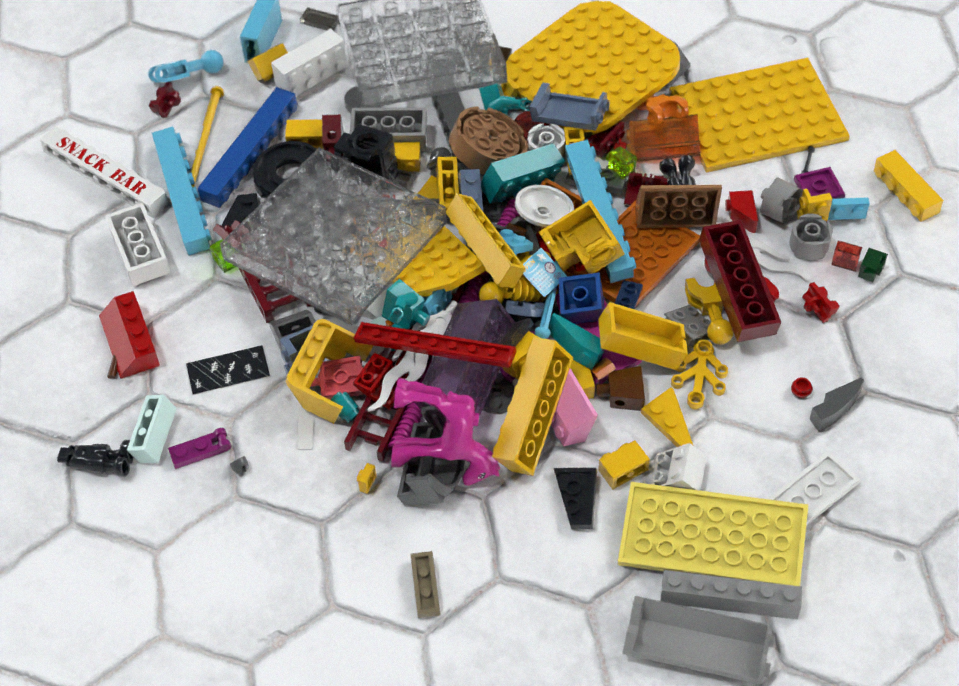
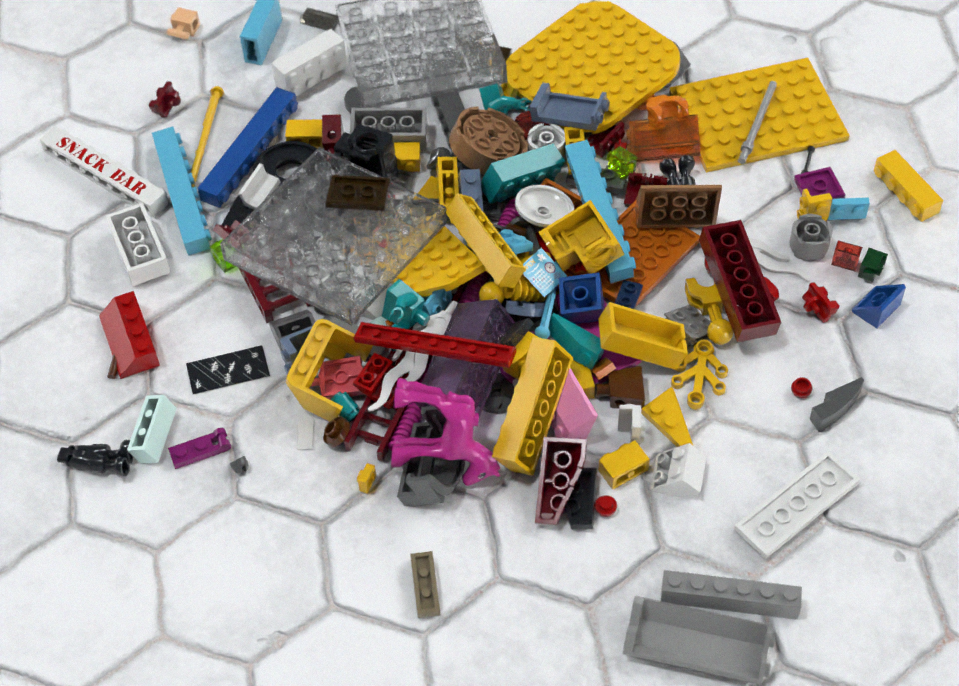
(184, 23): none -> light nougat brick
(210, 61): medium azure piece -> none
(258, 187): none -> white panel
(262, 65): yellow brick -> none
(336, 431): none -> reddish brown plate
(358, 192): none -> dark brown tile
(559, 471): none -> dark red wedge
(606, 505): none -> red plate
(631, 421): none -> white bracket
(713, 534): light yellow plate -> none
(742, 207): red slope -> none
(747, 145): none -> light grey bar
(780, 200): light grey brick -> none
(880, 303): none -> blue slope

